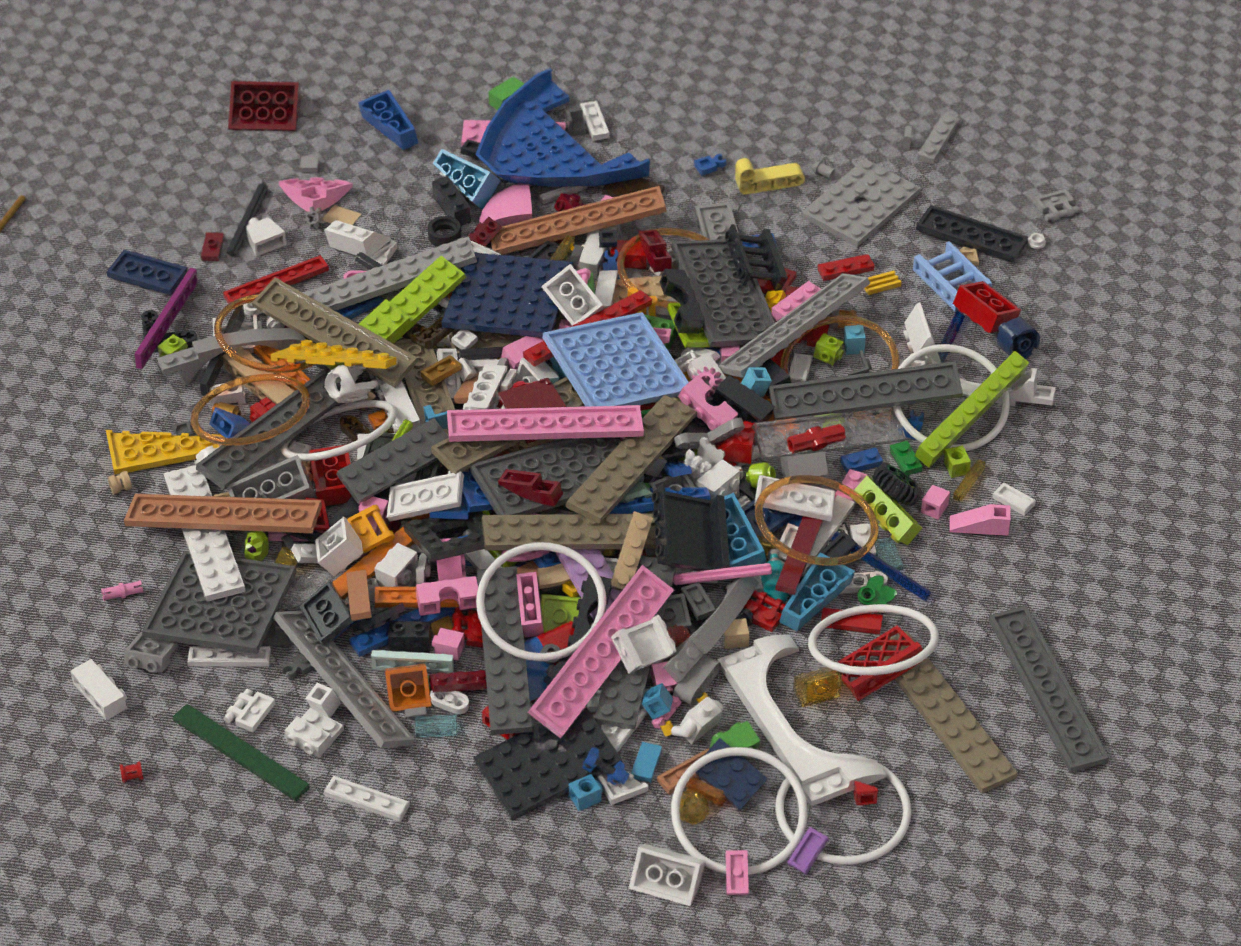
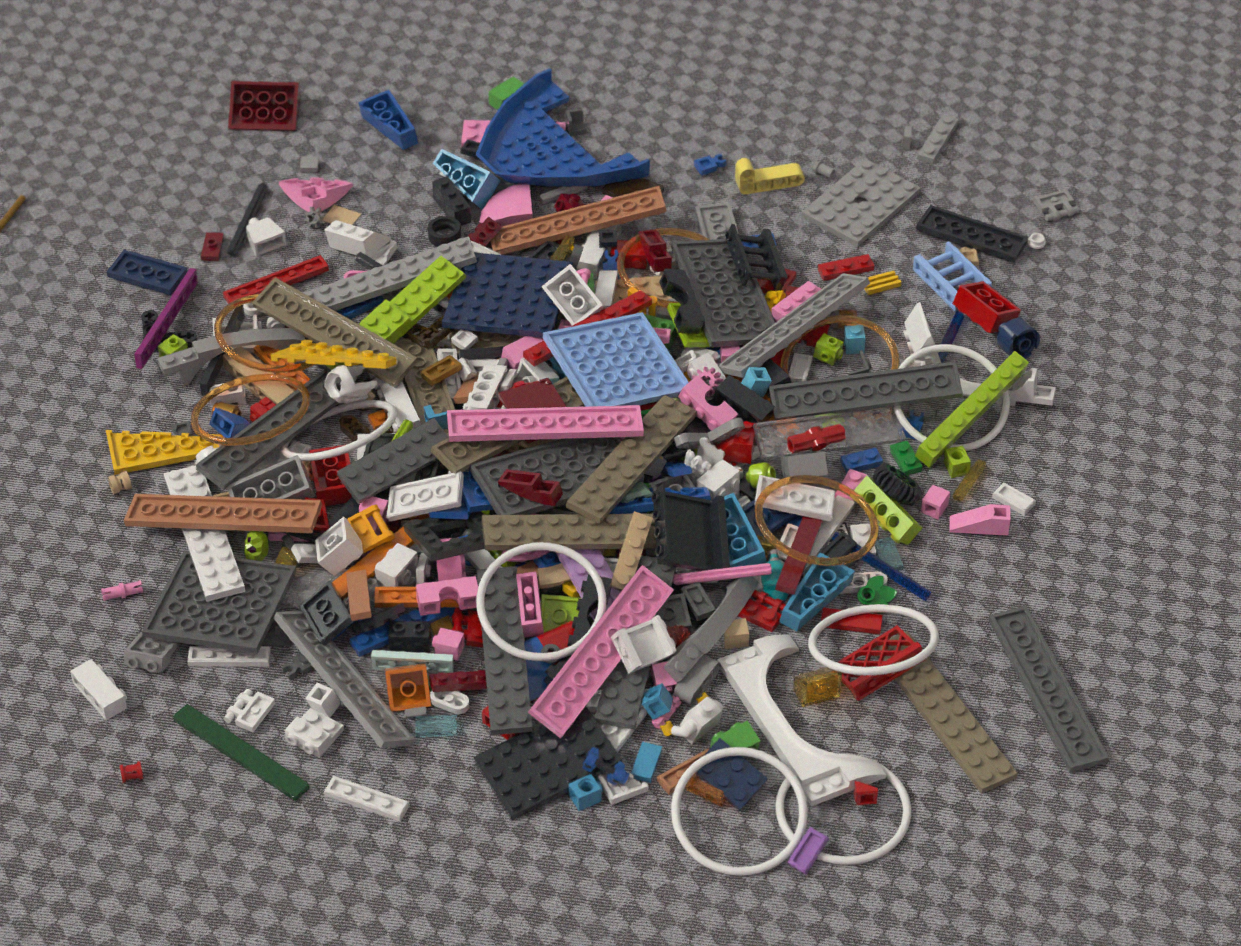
(594, 120): white plate -> none
(666, 874): white slope -> none
(690, 800): clear yellow helmet -> none
(737, 872): bright pink plate -> none
(745, 613): black plate -> none

